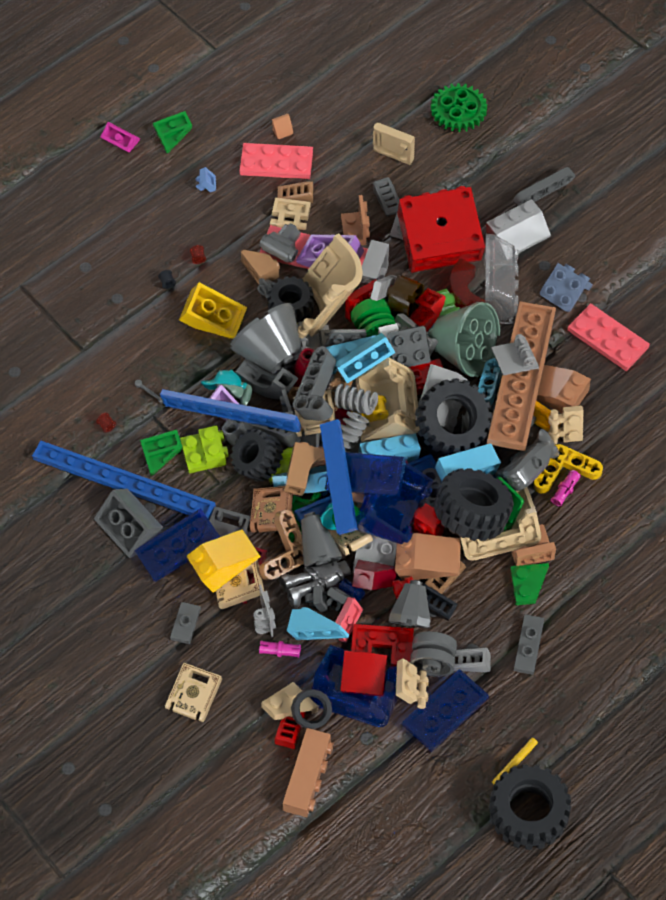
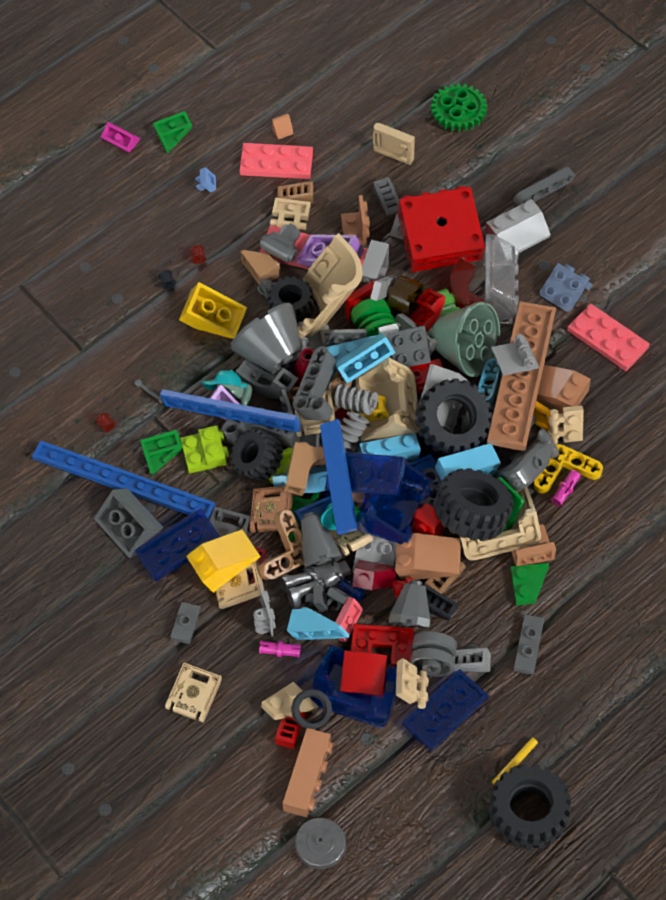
(320, 843): none -> flat silver wheel

